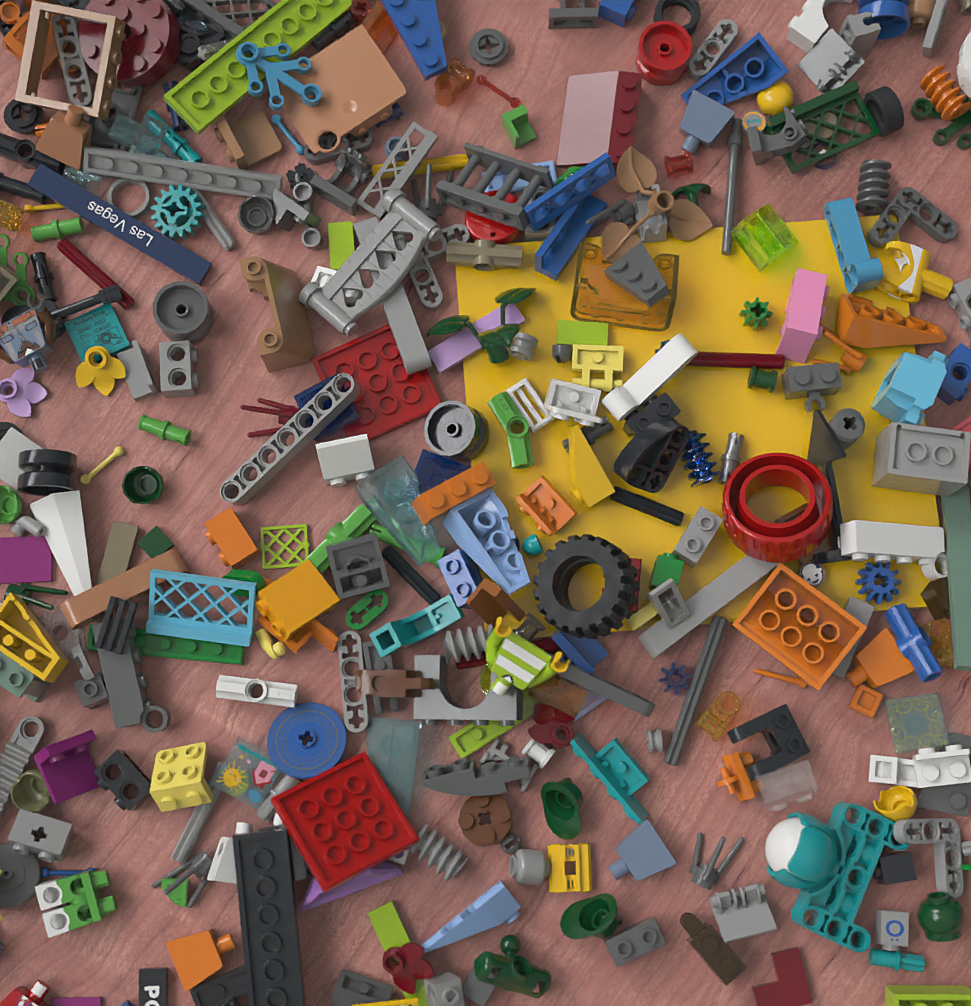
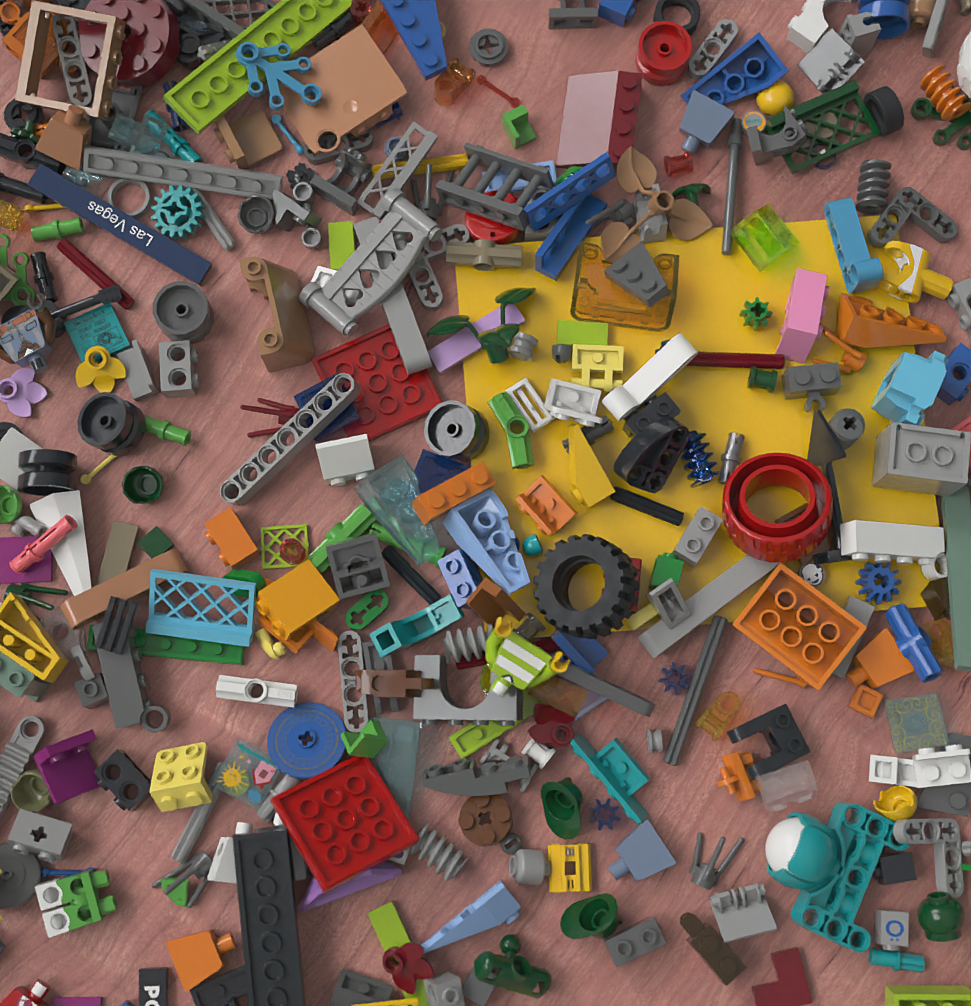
(26, 133): none -> dark green plant
(35, 551): none -> coral pin
(111, 424): none -> black wheel
(292, 543): none -> clear red bush
(367, 742): none -> bright green panel
(611, 817): none -> clear blue gear

